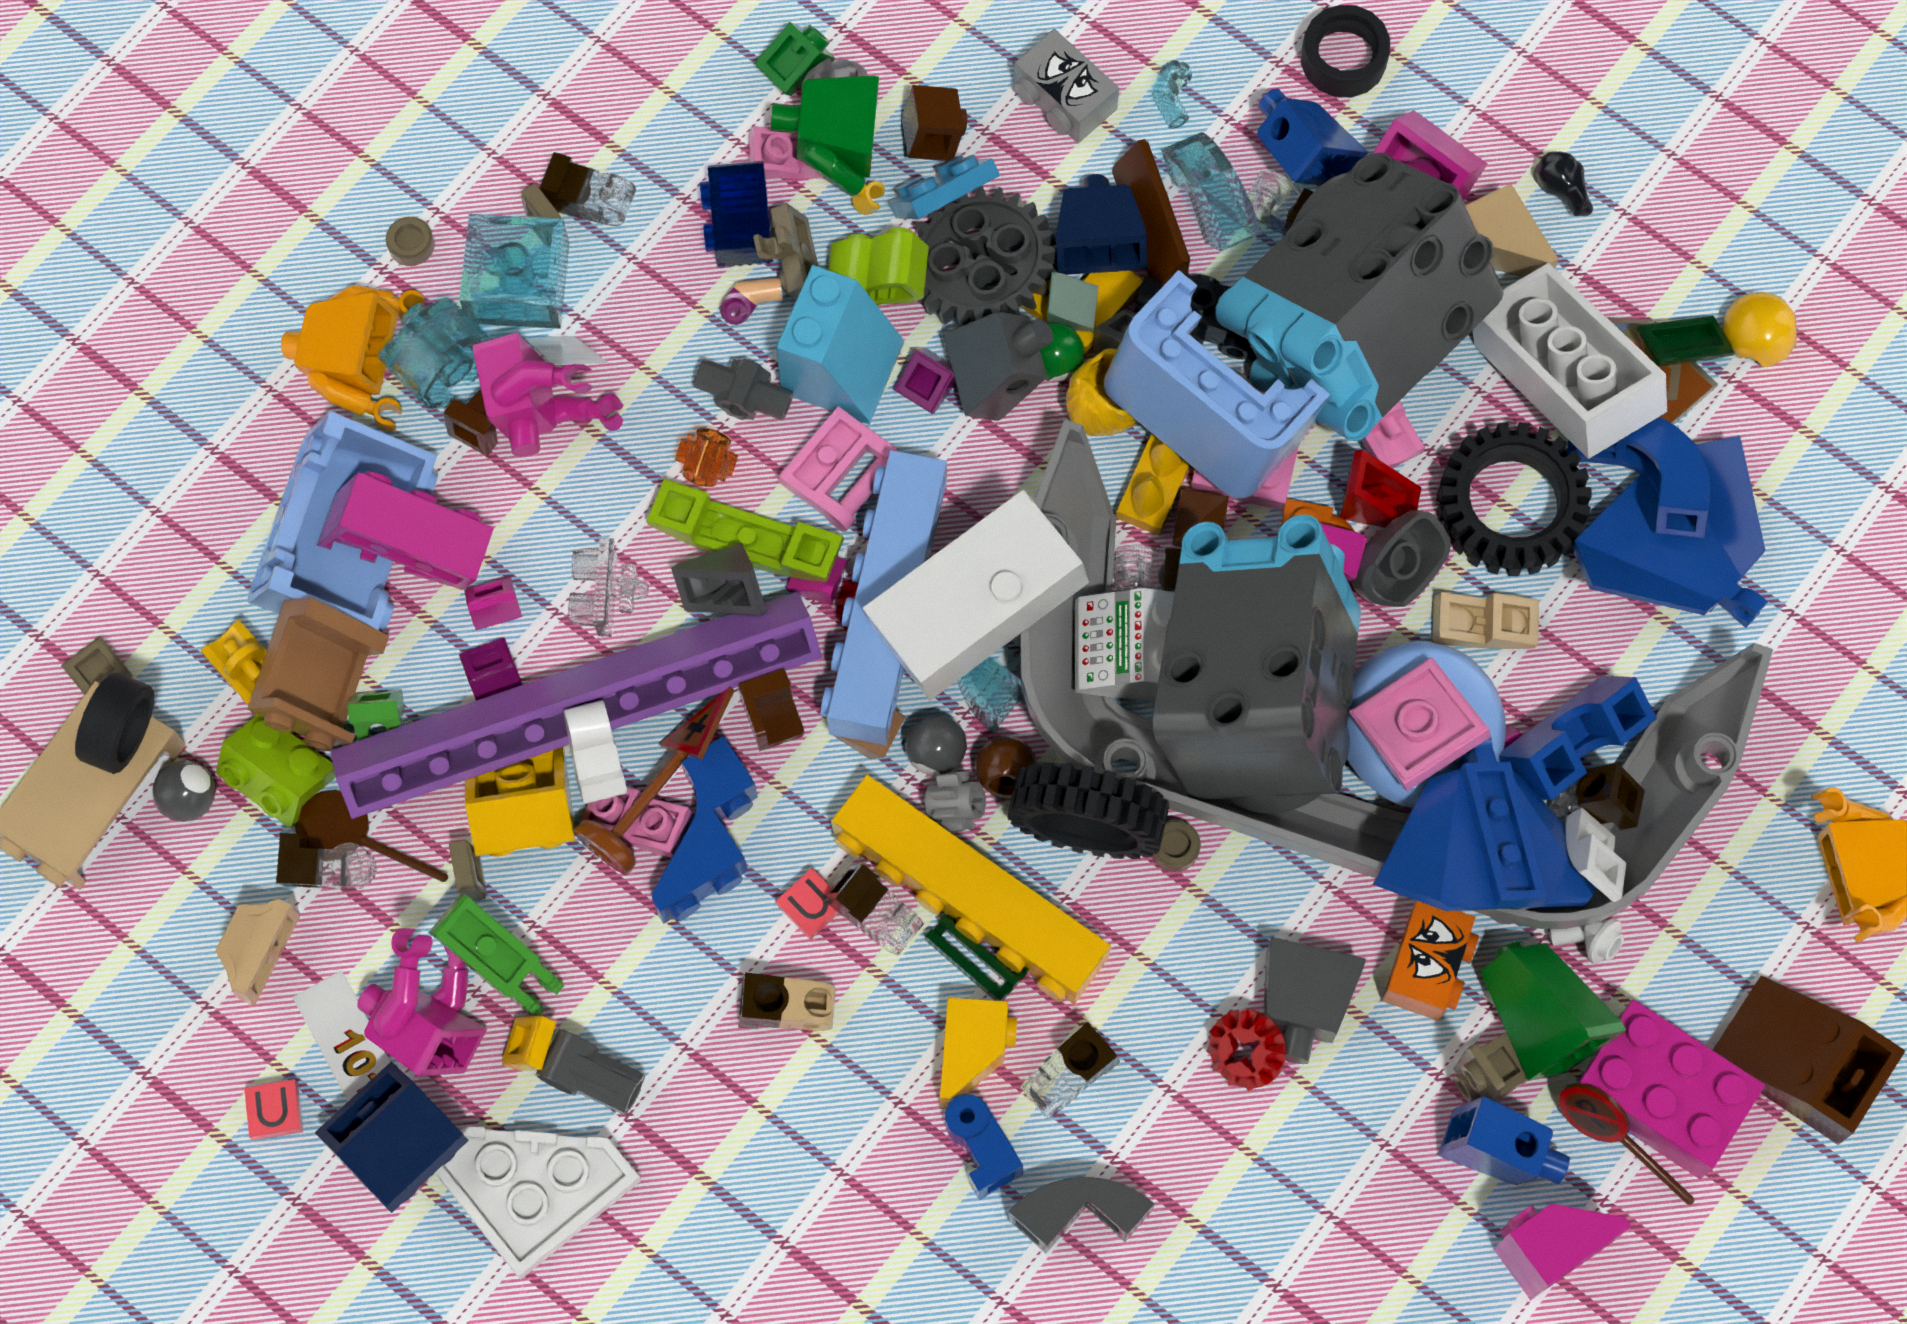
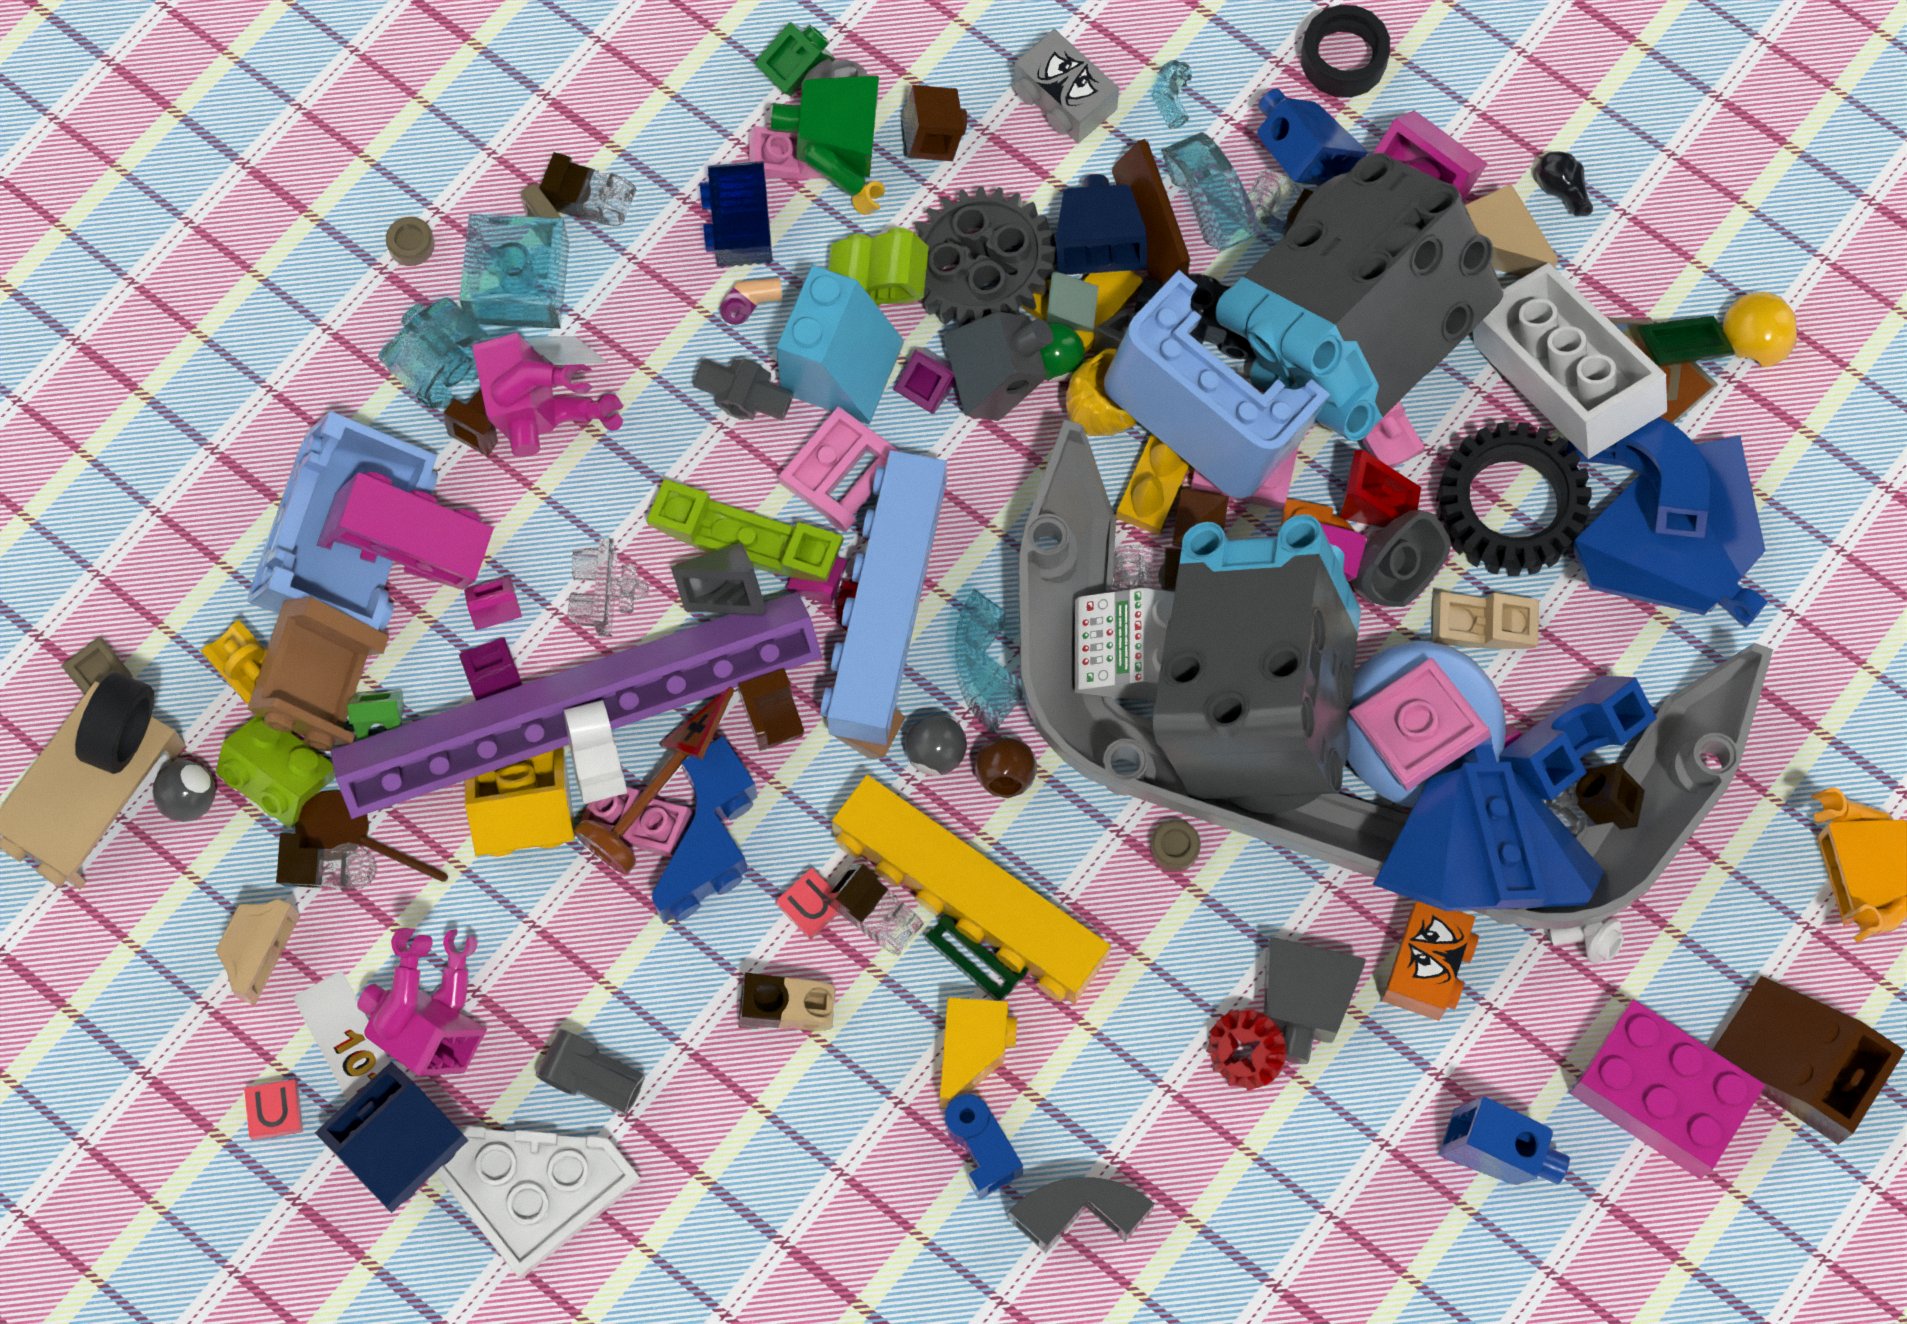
(342, 347): light orange torso -> none
(467, 870): dark tan tile -> none
(492, 952): bright green hinge -> none
(528, 1043): yellow tile -> none
(706, 457): clear orange gear -> none
(792, 244): dark tan plate -> none
(955, 179): dark azure plate -> none
(955, 801): light grey gear -> none
(976, 594): white brick -> none
(1069, 1071): leg -> none
(1088, 810): black tyre -> none
(1489, 1070): dark tan bracket -> none
(1547, 1009): green slope -> none
(1553, 1243): dark pink slope -> none
(1593, 855): white slope -> none
(1604, 1120): reddish brown piece -> none

